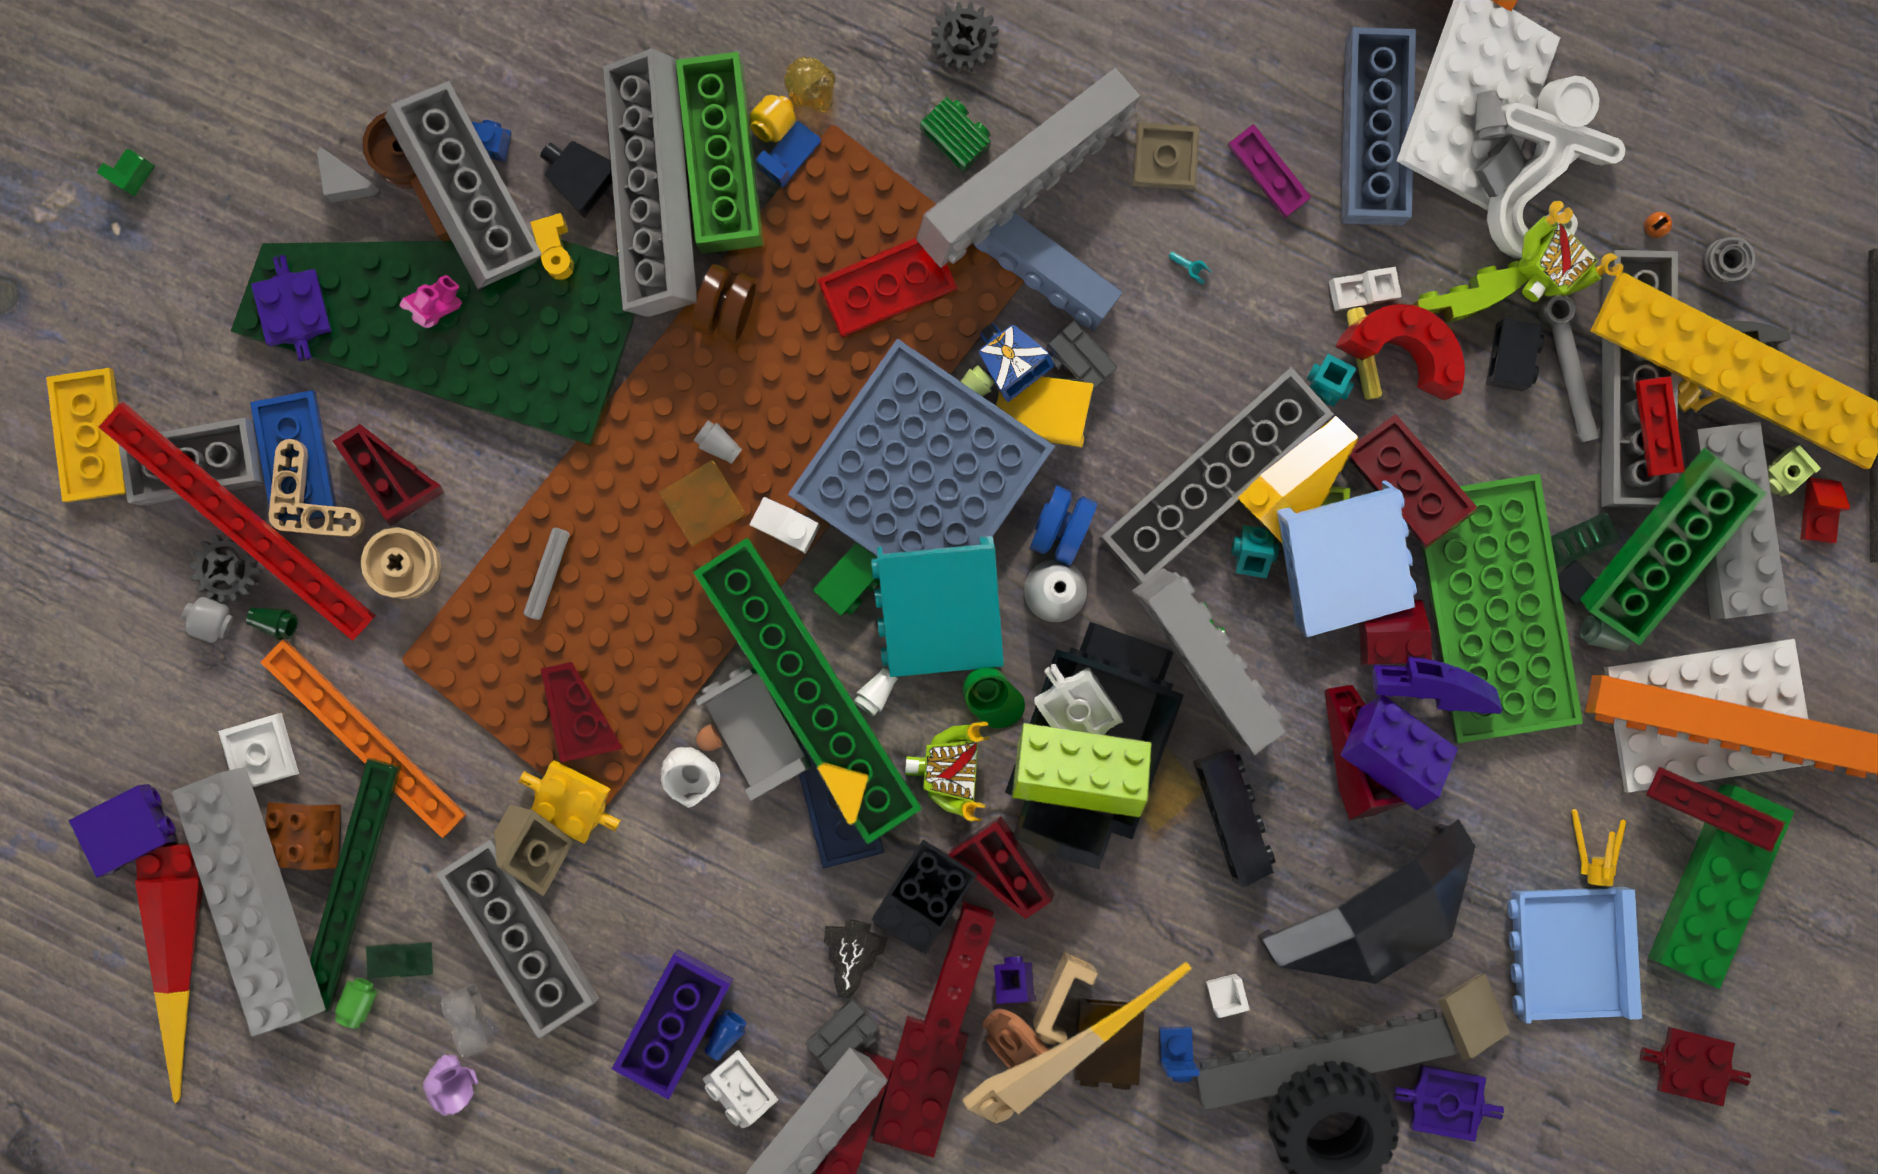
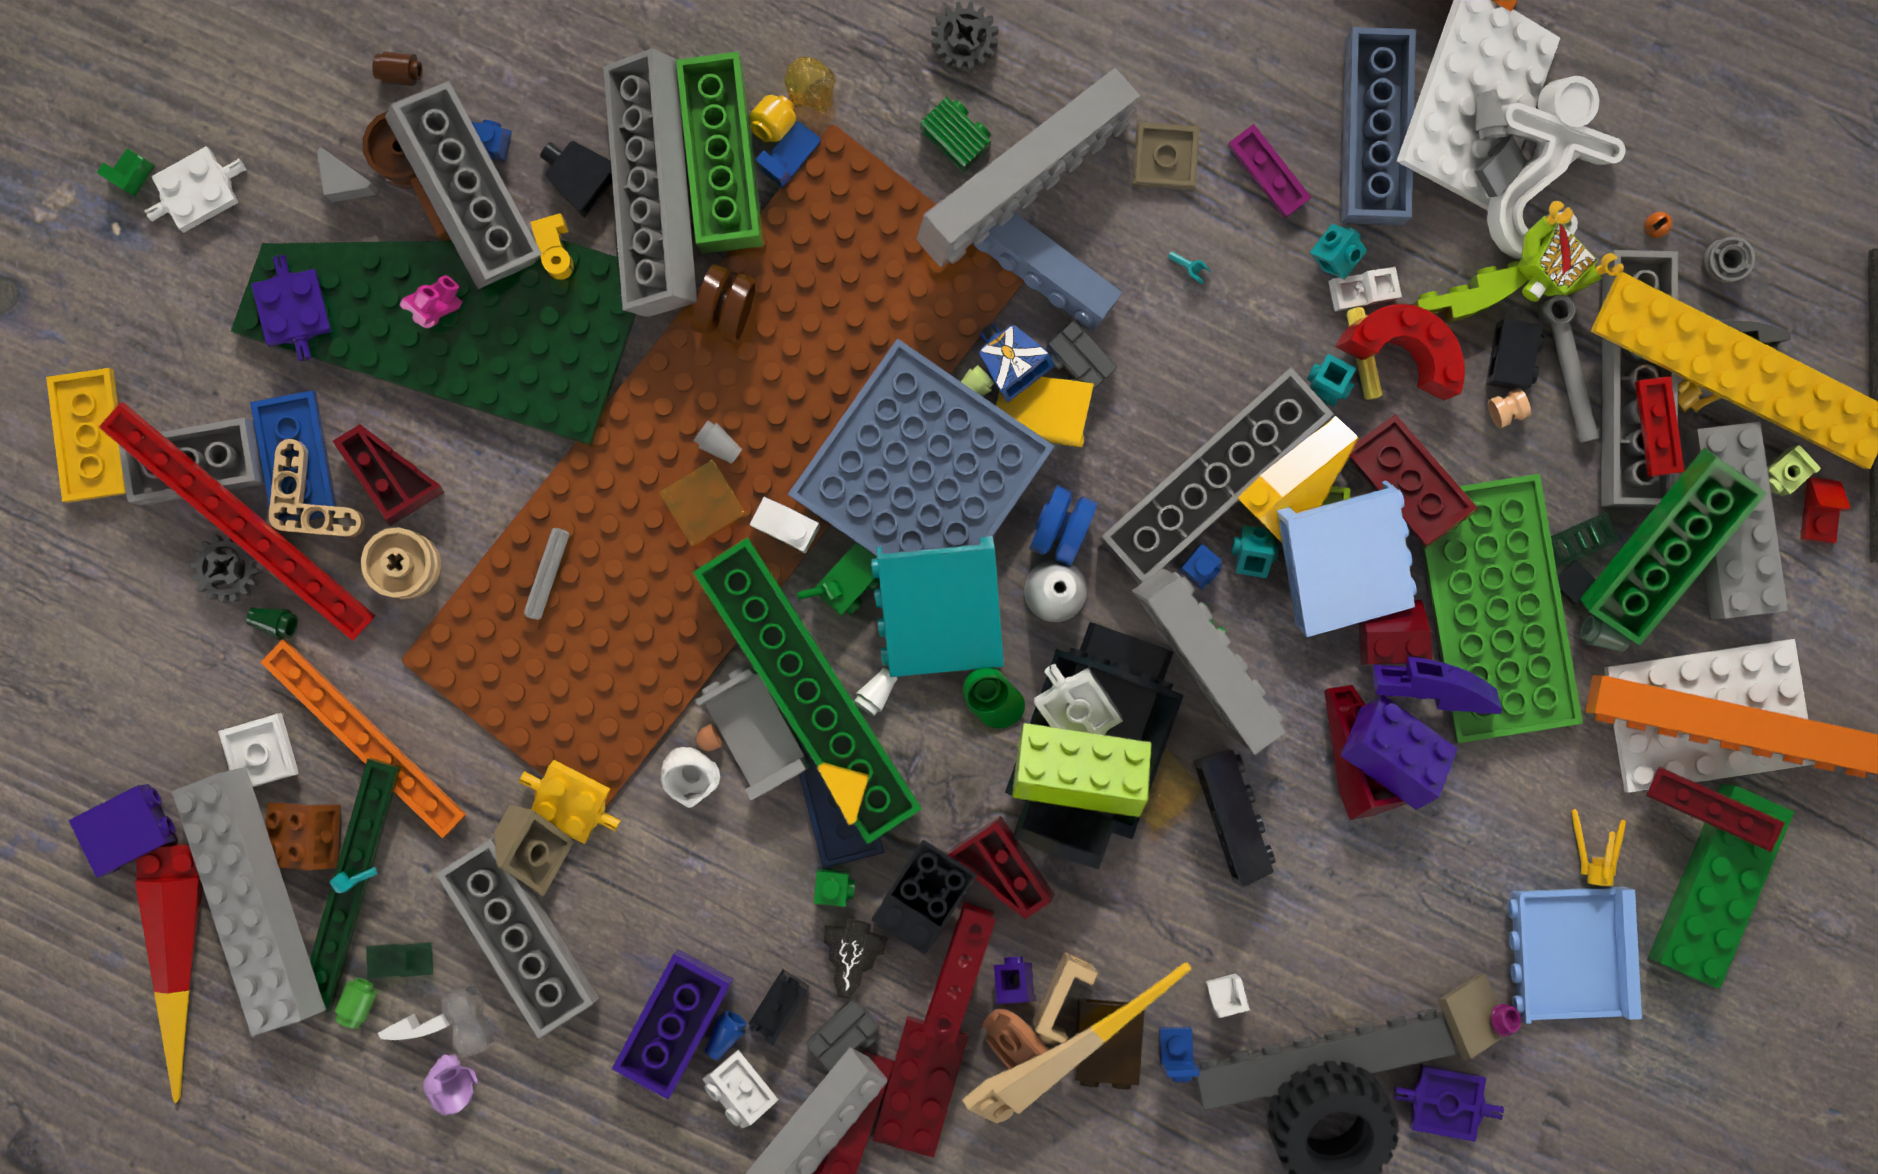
(195, 189): none -> white plate
(207, 619): light grey head -> none
(342, 883): none -> teal hand
(397, 68): none -> reddish brown brick
(410, 1028): none -> white slope
(575, 716): dark red wing -> none
(778, 1006): none -> black hinge
(831, 590): none -> green hand
(833, 887): none -> green brick
(884, 286): red tile -> none
(951, 769): torso -> none
(1201, 566): none -> blue brick
(1338, 250): none -> teal brick
(1385, 922): black panel -> none
(1505, 1020): none -> magenta plate
(1510, 407): none -> light nougat wheel
(1695, 1066): dark red plate -> none

